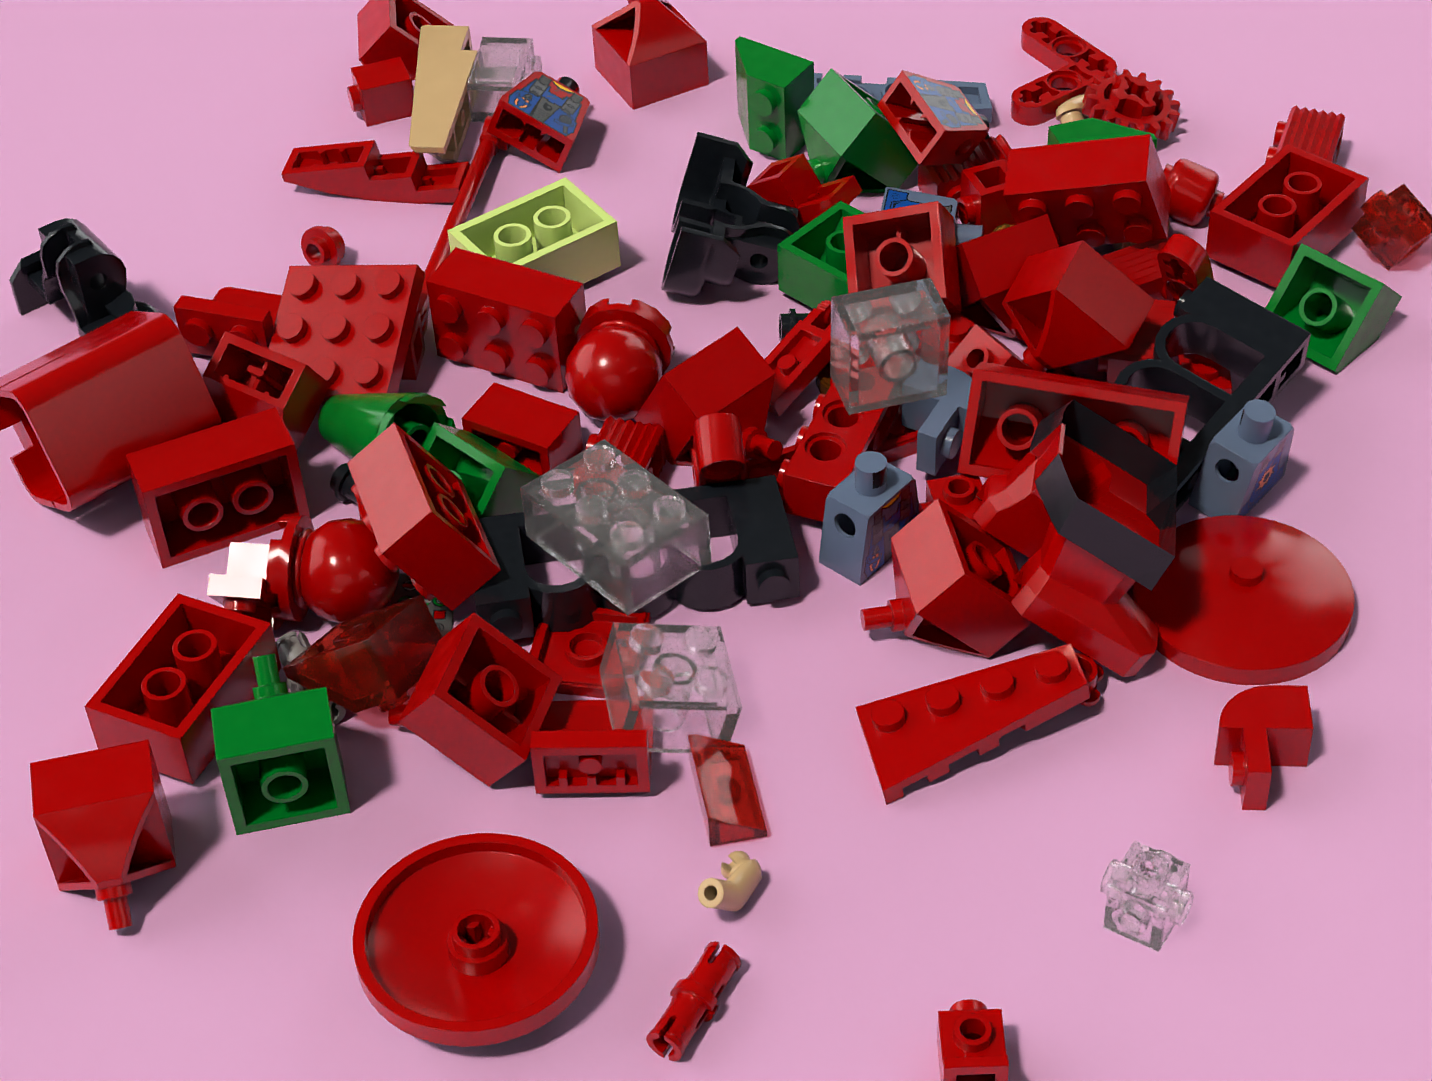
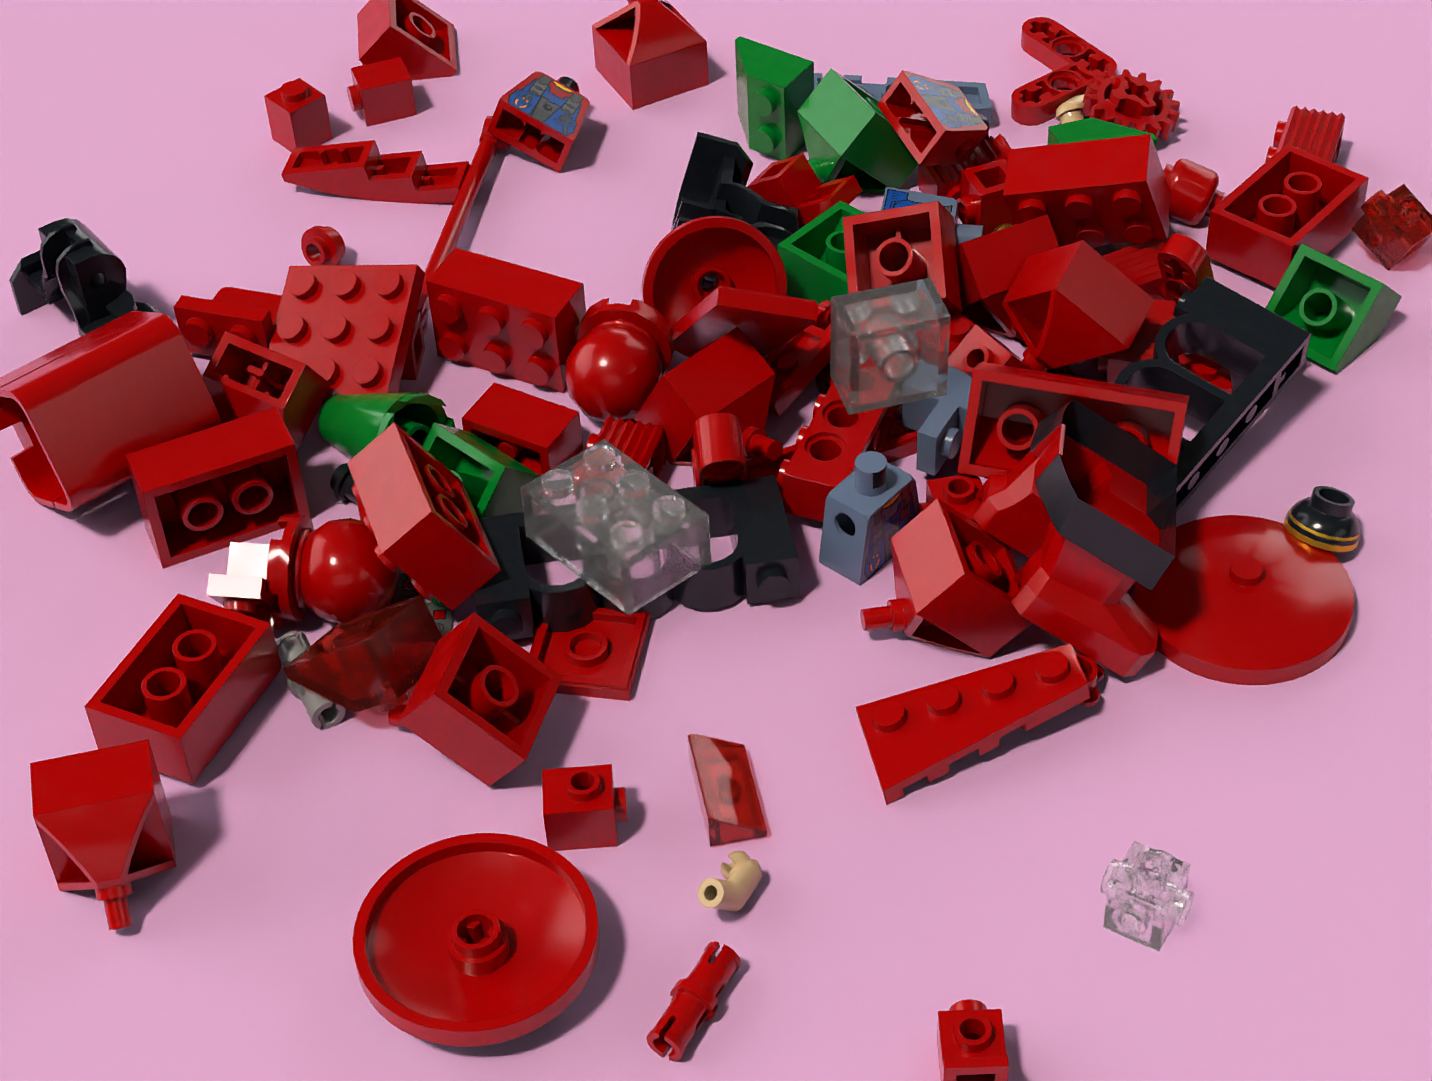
(279, 755): green piece -> none
(298, 115): none -> red brick
(440, 91): tan wedge -> none
(496, 70): clear brick -> none
(546, 231): yellowish green brick -> none
(582, 807): none -> red brick
(584, 755): red bracket -> none
(670, 683): clear brick -> none
(709, 245): none -> red dish
(762, 317): none -> red tile
(1257, 446): sand blue torso -> none
(1261, 731): red brick -> none
(1325, 520): none -> black piece

